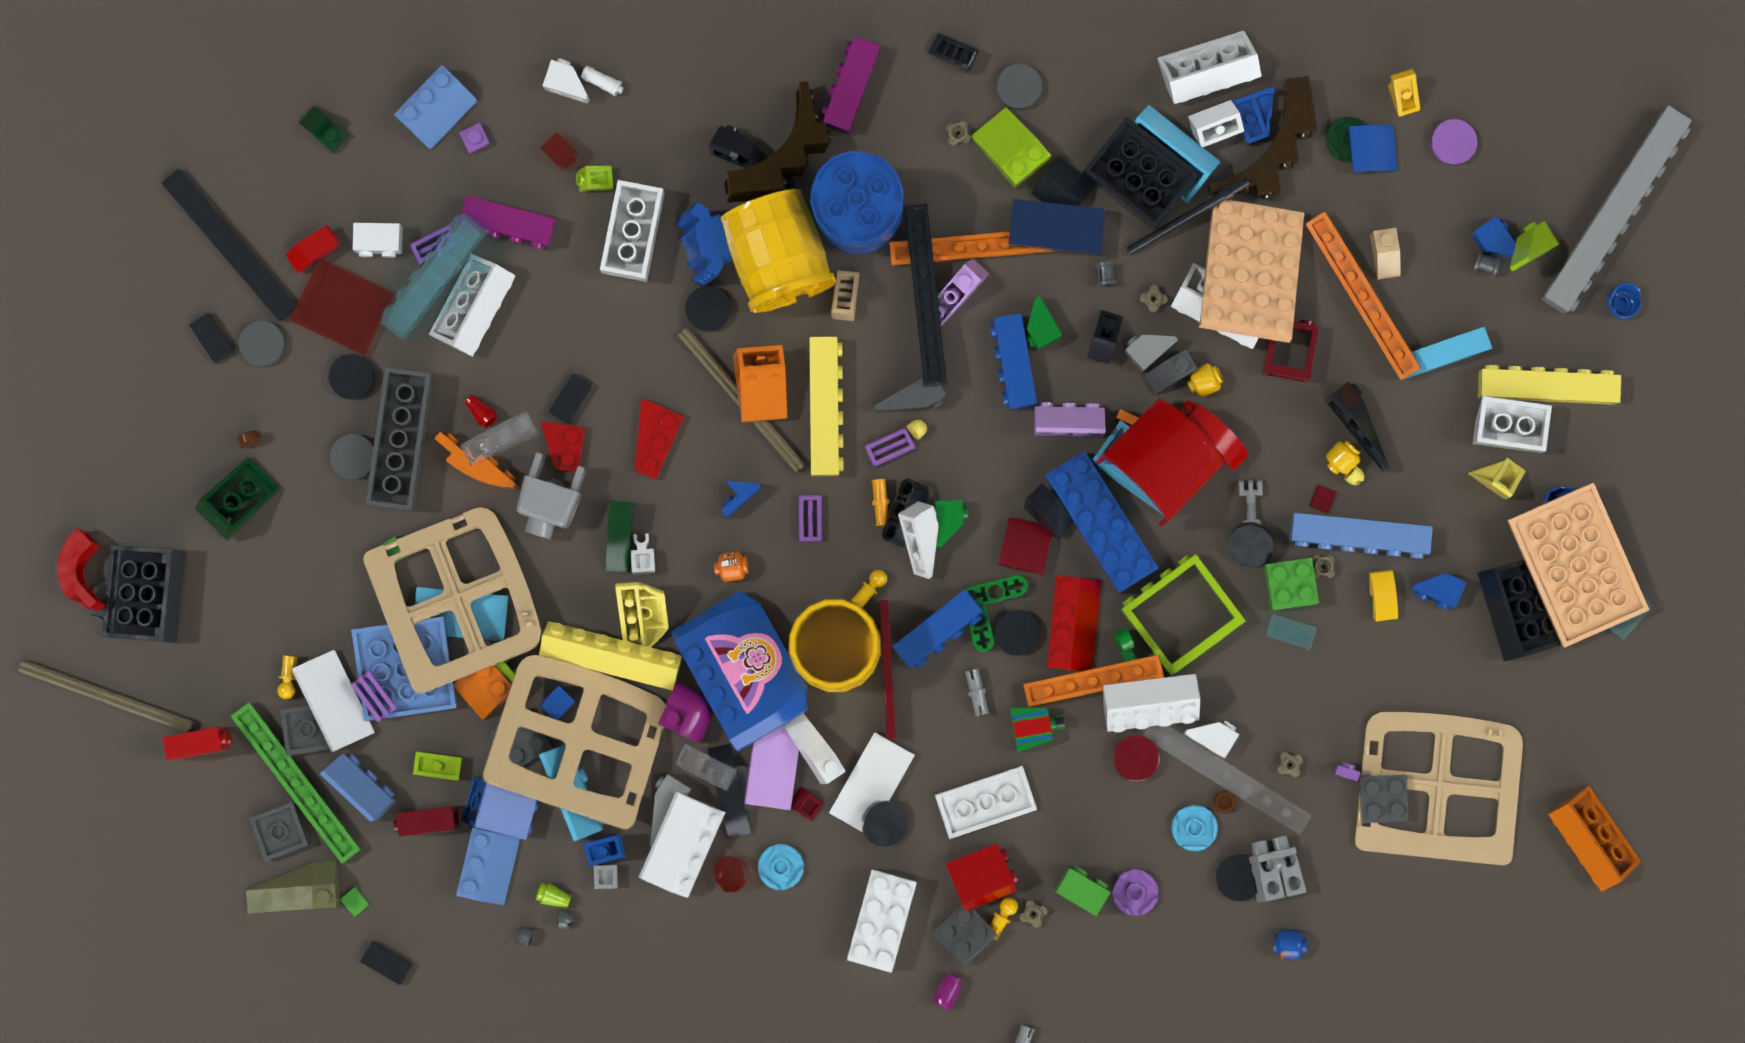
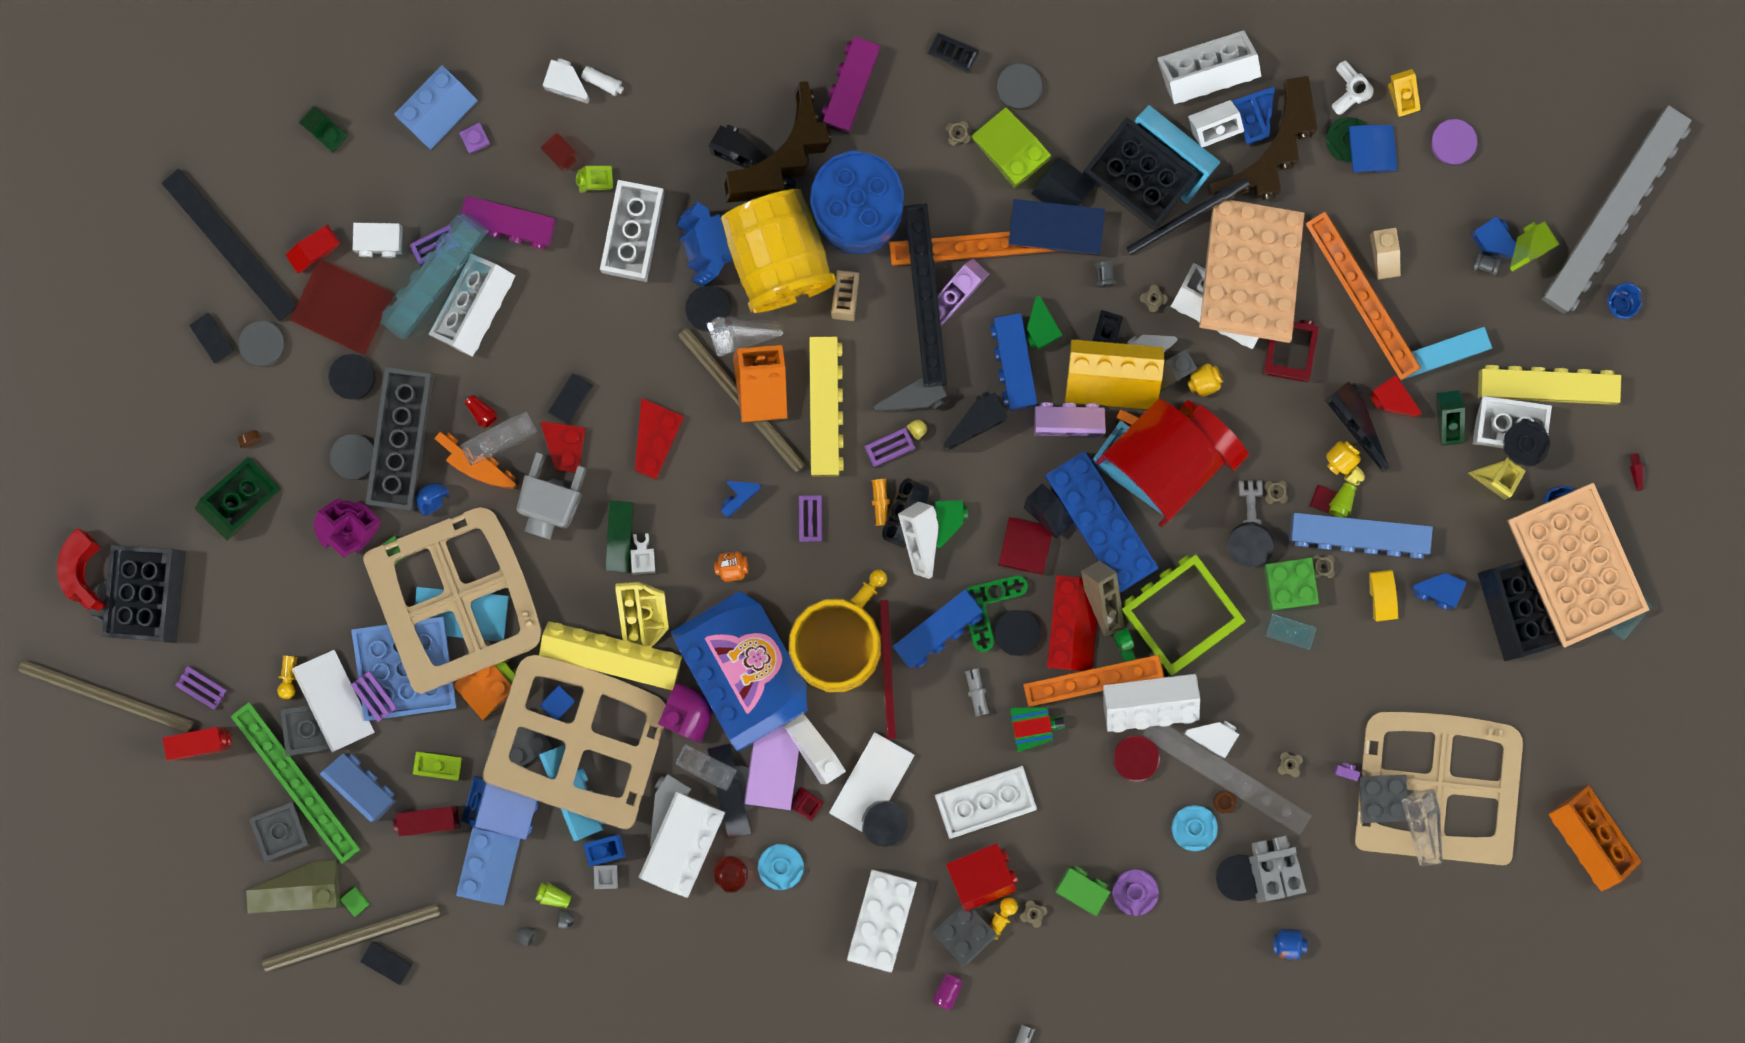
(184, 677): none -> medium lavender tile
(345, 526): none -> magenta brick
(351, 937): none -> dark tan axle
(430, 498): none -> blue hair
(736, 333): none -> clear slope
(981, 417): none -> black slope
(1104, 596): none -> dark tan slope
(1114, 374): none -> yellow slope
(1280, 487): none -> dark tan plate
(1343, 501): none -> lime cone
(1353, 81): none -> white axle
(1394, 399): none -> red slope
(1425, 825): none -> clear slope
(1450, 417): none -> dark green slope
(1526, 444): none -> black tile
(1637, 471): none -> dark red bar

